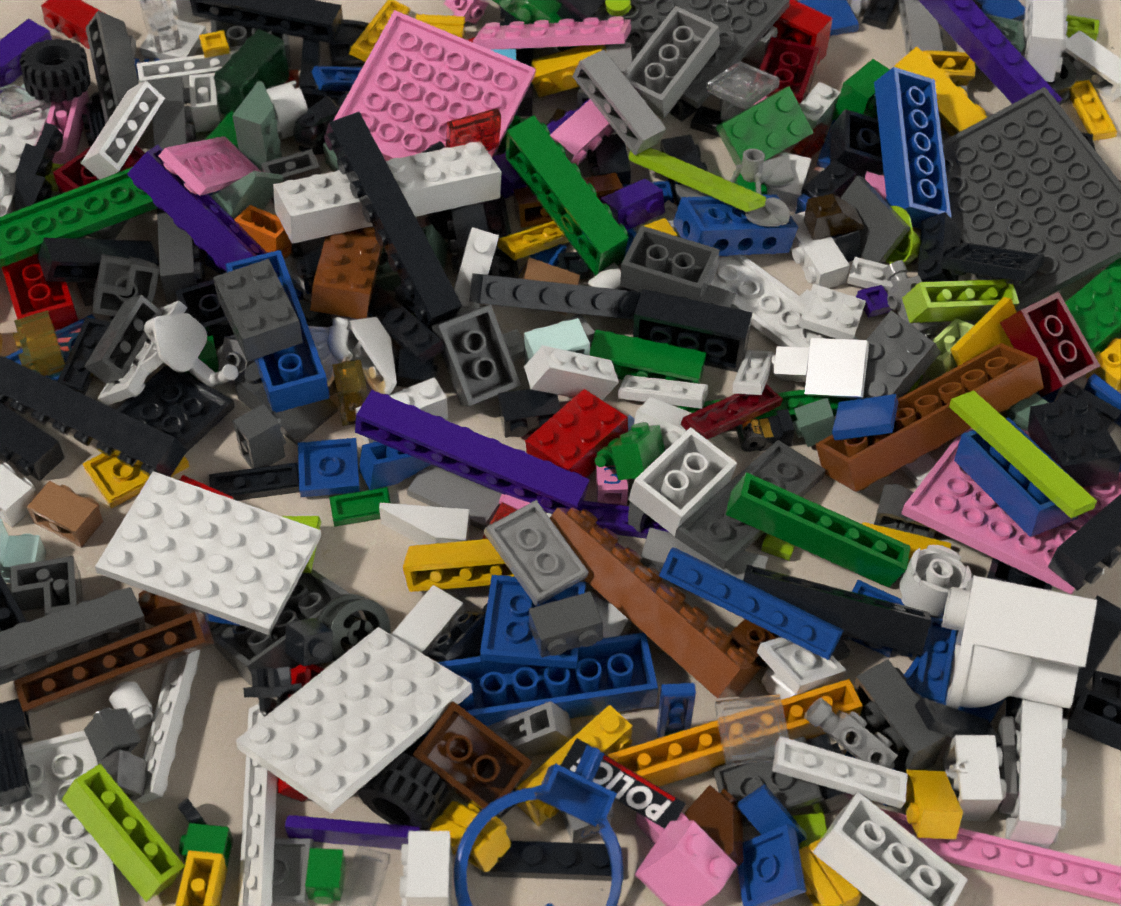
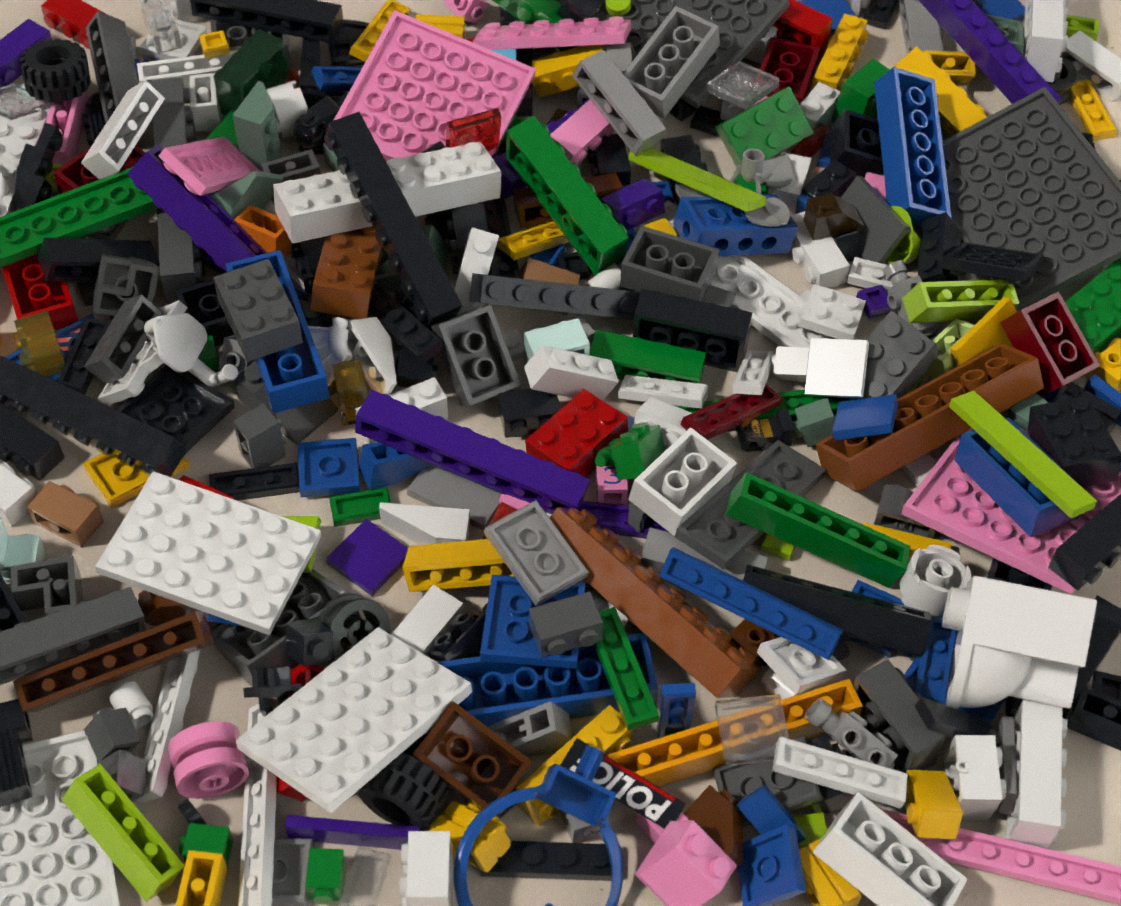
(207, 760): none -> bright pink wheel
(368, 557): none -> dark purple tile
(624, 673): none -> green plate
(842, 52): none -> yellow brick

